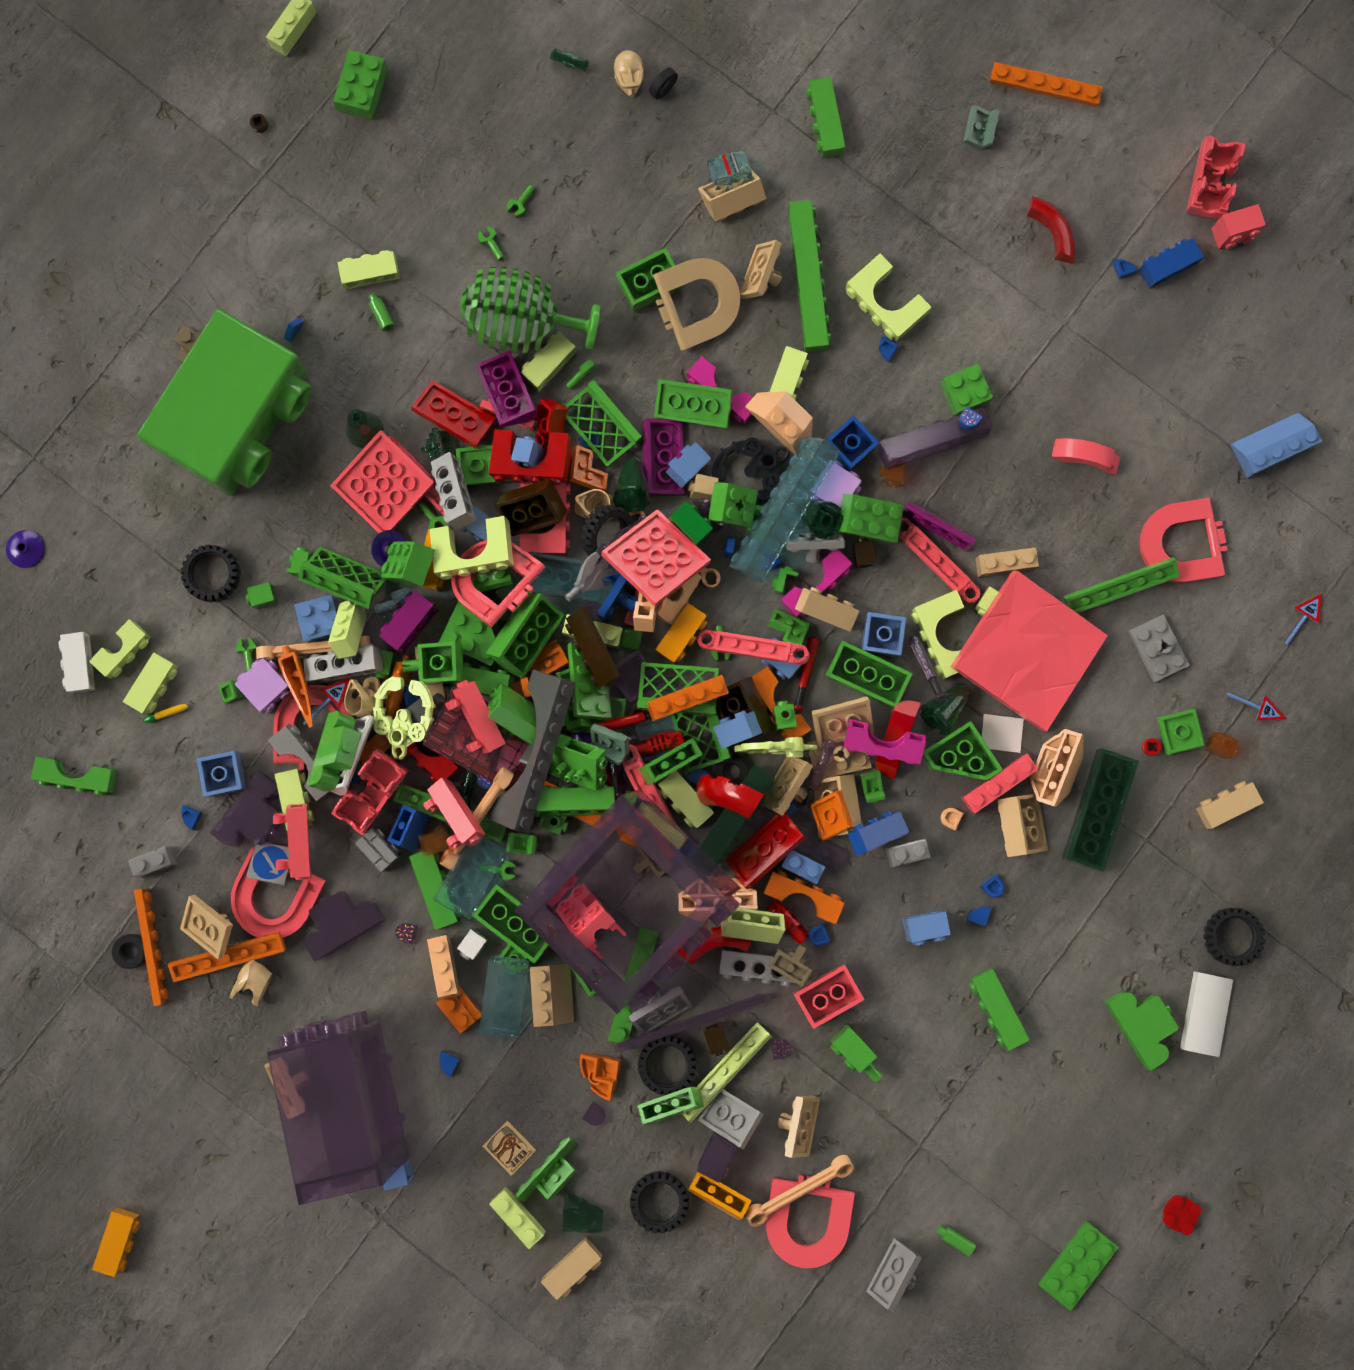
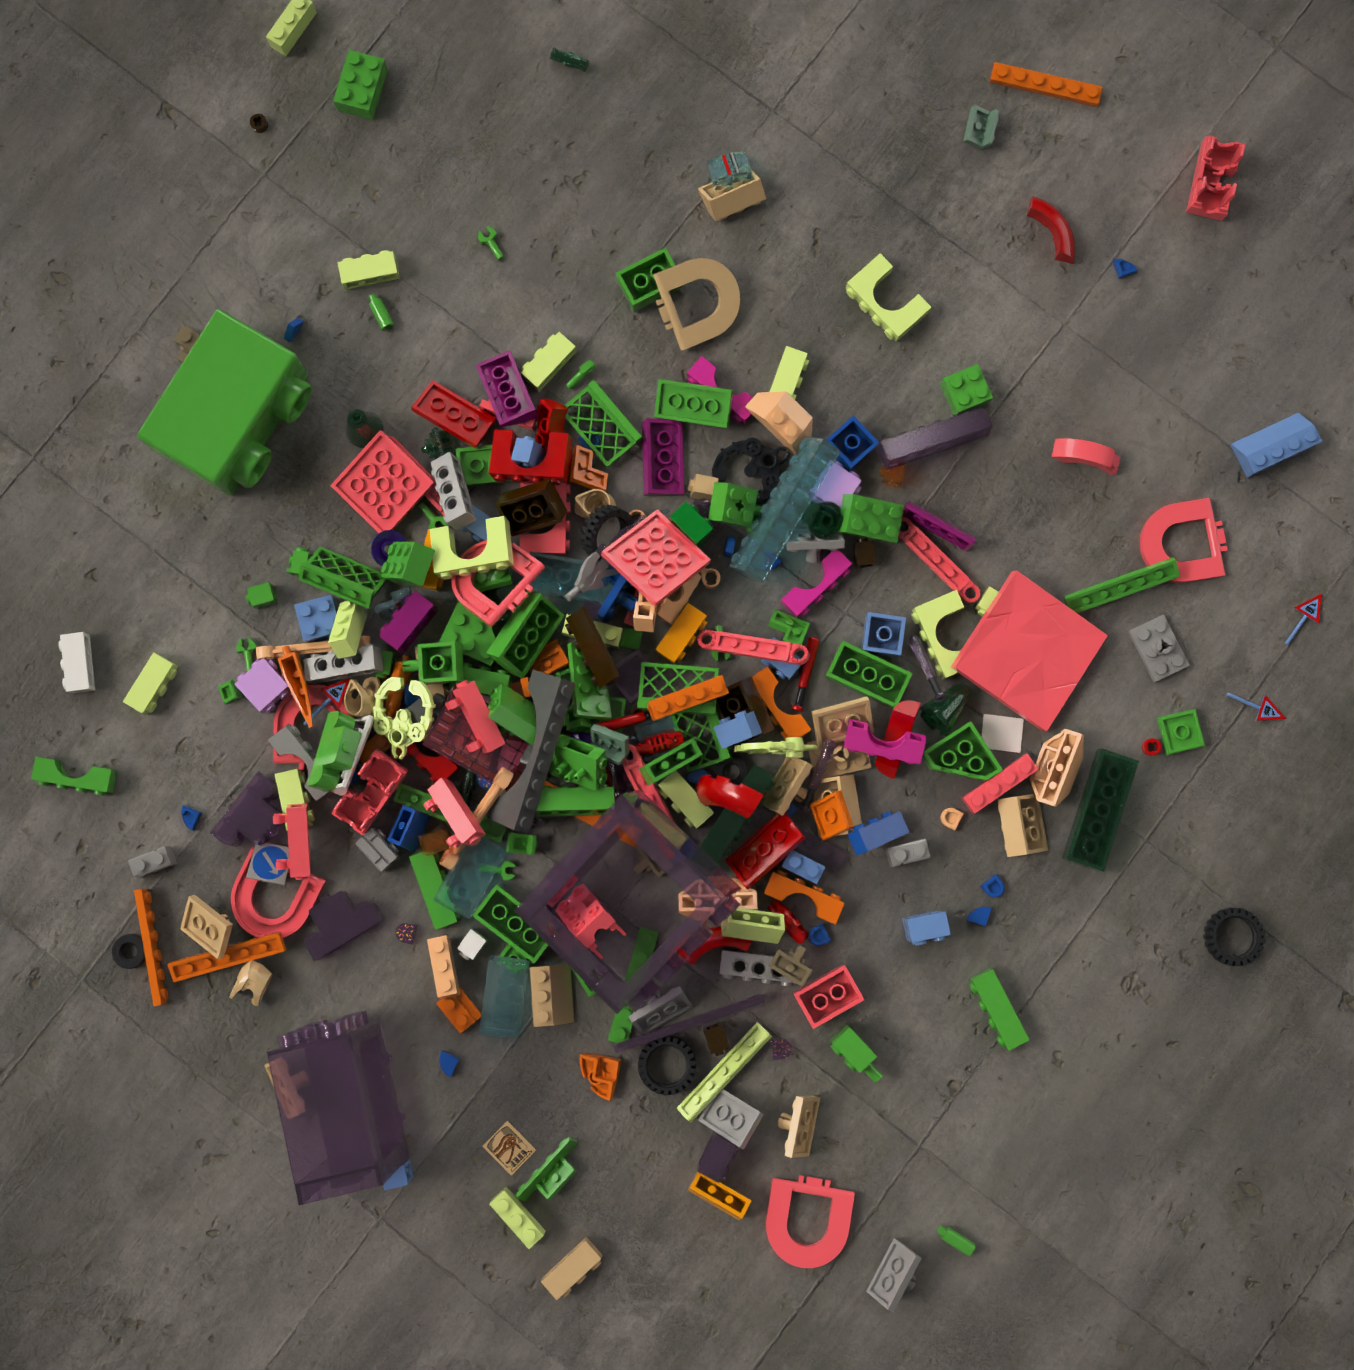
(33, 549): dark purple dish -> none
(116, 1242): light orange brick -> none
(133, 639): yellowish green arch -> none
(165, 713): yellow piece -> none
(191, 561): black tyre -> none
(221, 774): medium blue brick -> none
(517, 312): bright green plant -> none
(520, 202): bright green bar -> none
(545, 823): bright green brick -> none
(580, 1215): clear green slope -> none
(594, 1115): clear purple tile -> none
(629, 72): tan helmet -> none
(632, 488): clear green cone -> none
(644, 1221): black tyre -> none
(663, 83): black tyre -> none
(670, 1105): bright green brick -> none
(690, 462): medium blue brick -> none
(761, 270): tan plate -> none
(778, 582): bright green bracket -> none
(784, 723): bright green brick -> none
(808, 276): bright green brick -> none
(826, 117): bright green brick -> none
(827, 608): tan brick -> none
(840, 1167): light nougat piece -> none
(872, 786): bright green bracket -> none
(887, 348): blue tile -> none
(969, 419): blue tile -> none
(1006, 562): tan brick -> none
(1078, 1265): bright green plate -> none
(1143, 1025): bright green brick -> none
(1171, 262): blue brick -> none
(1181, 1214): red piece -> none
(1206, 1014): white slope -> none
(1222, 745): clear orange brick -> none
(1229, 804): tan brick -> none
(1238, 227): coral brick -> none

